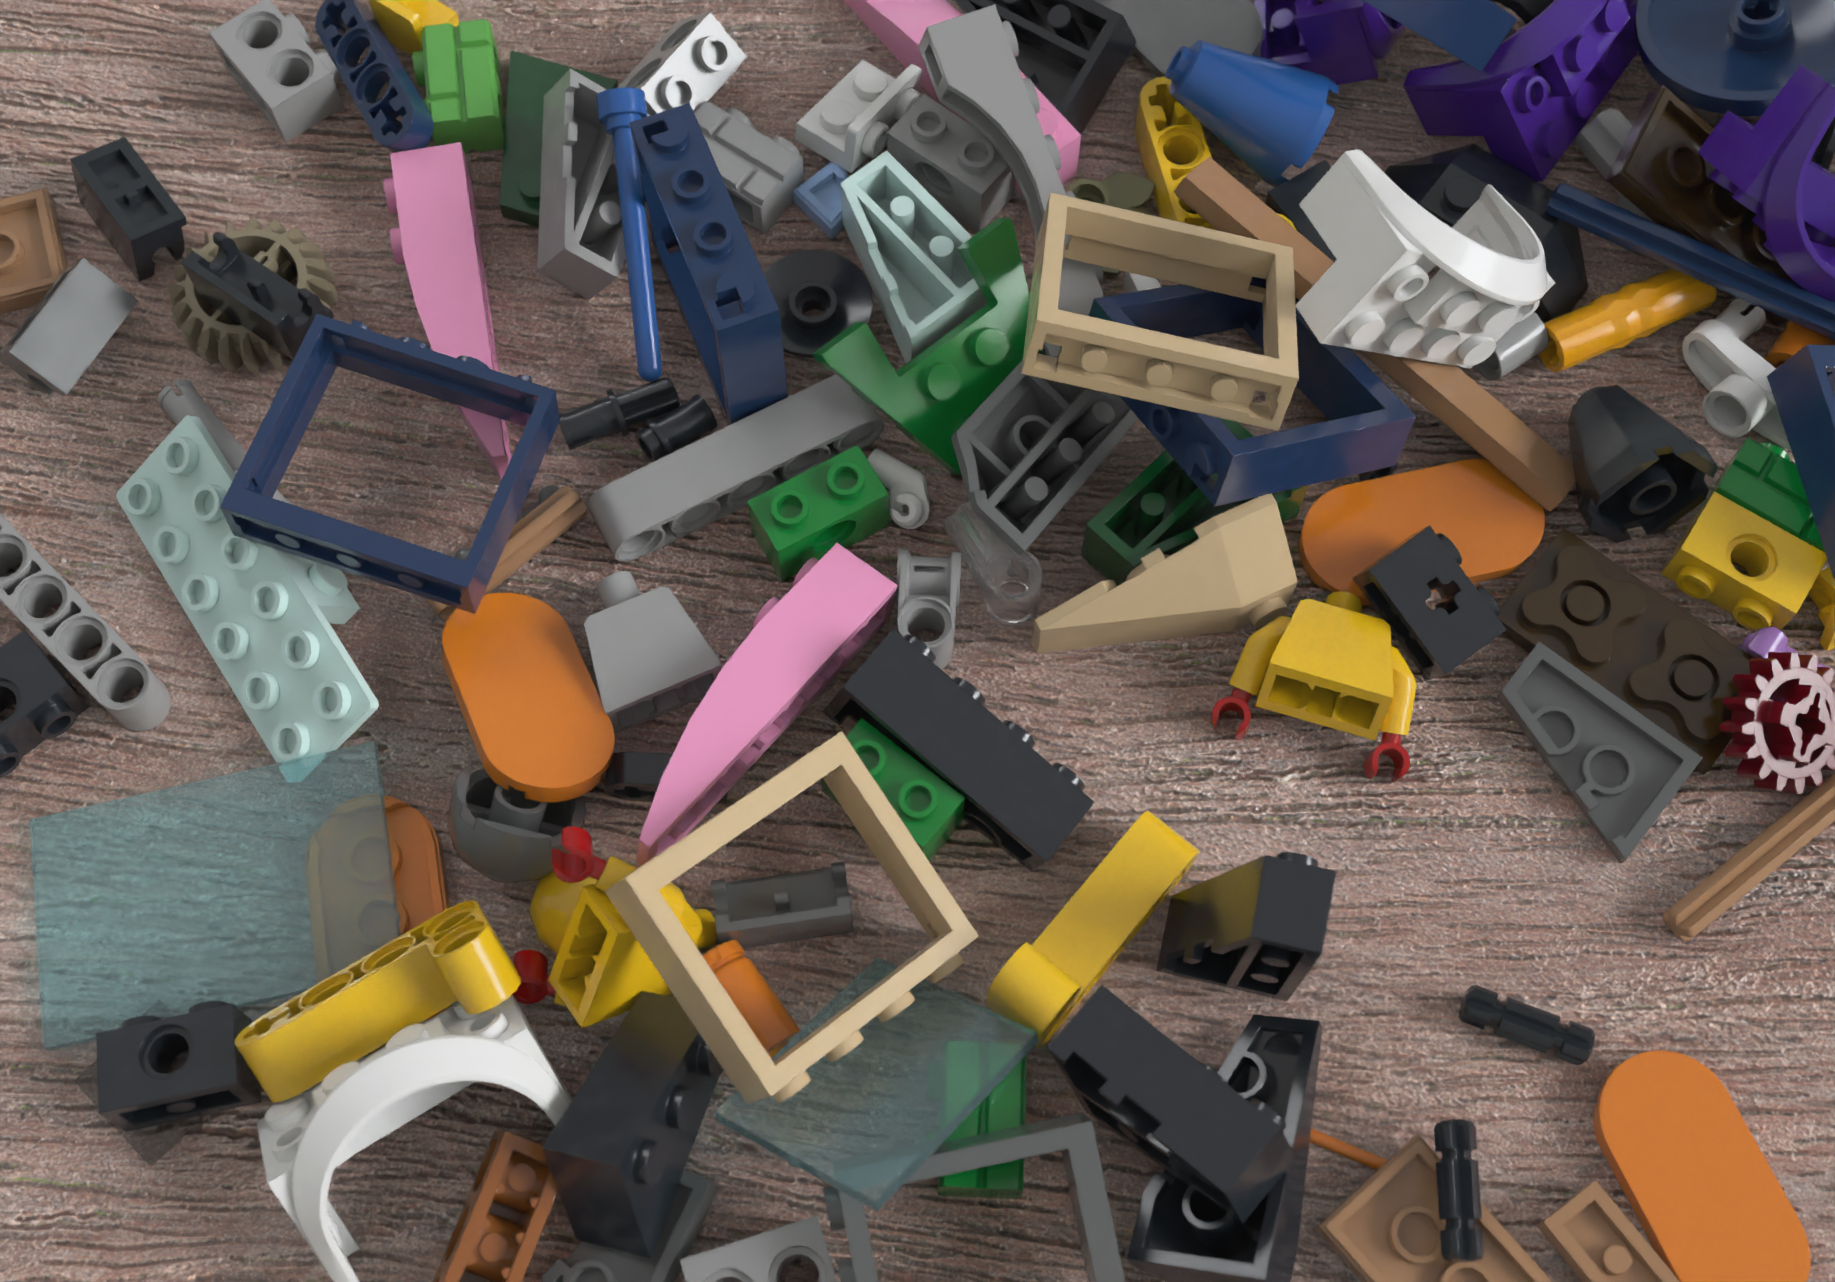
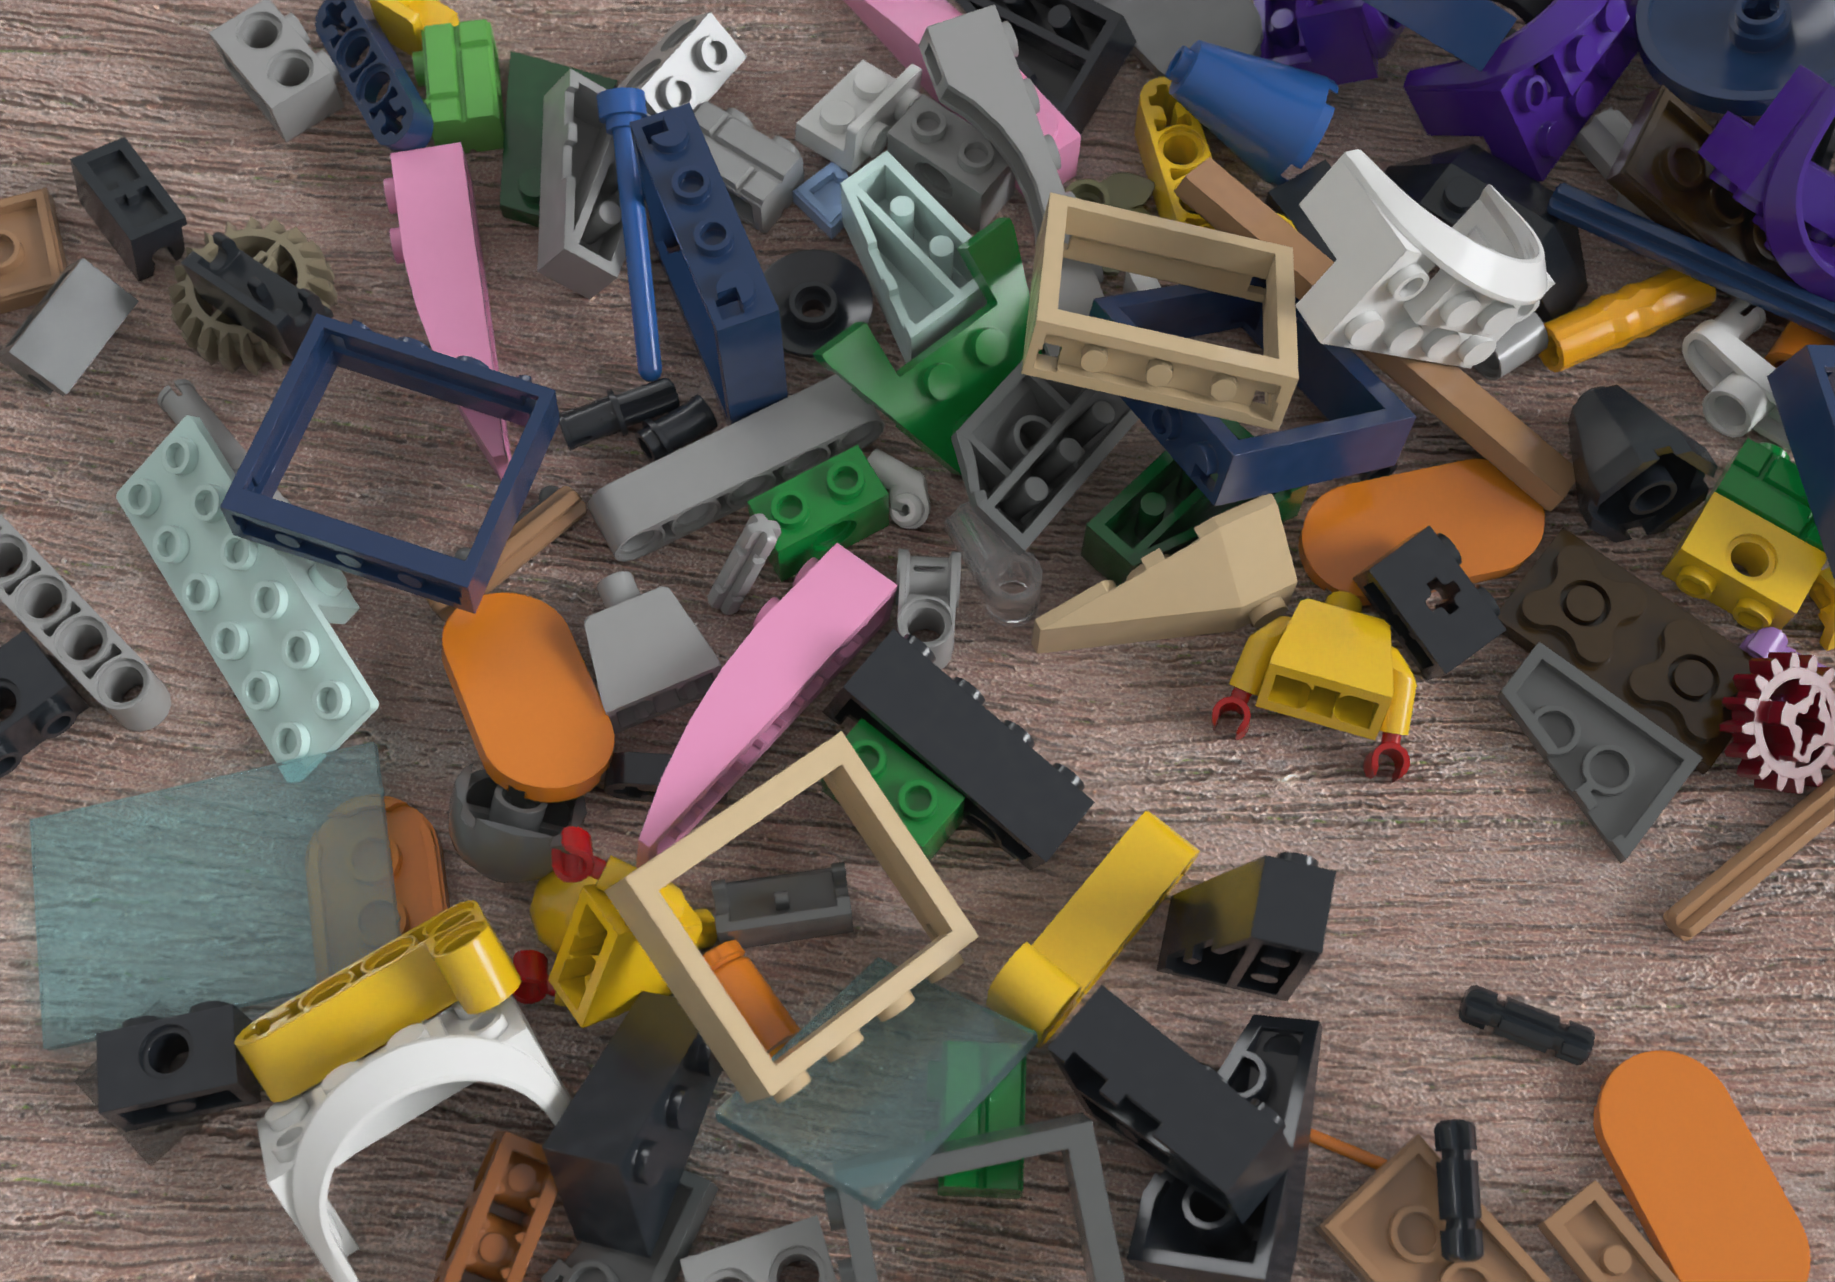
(744, 564): none -> light grey axle

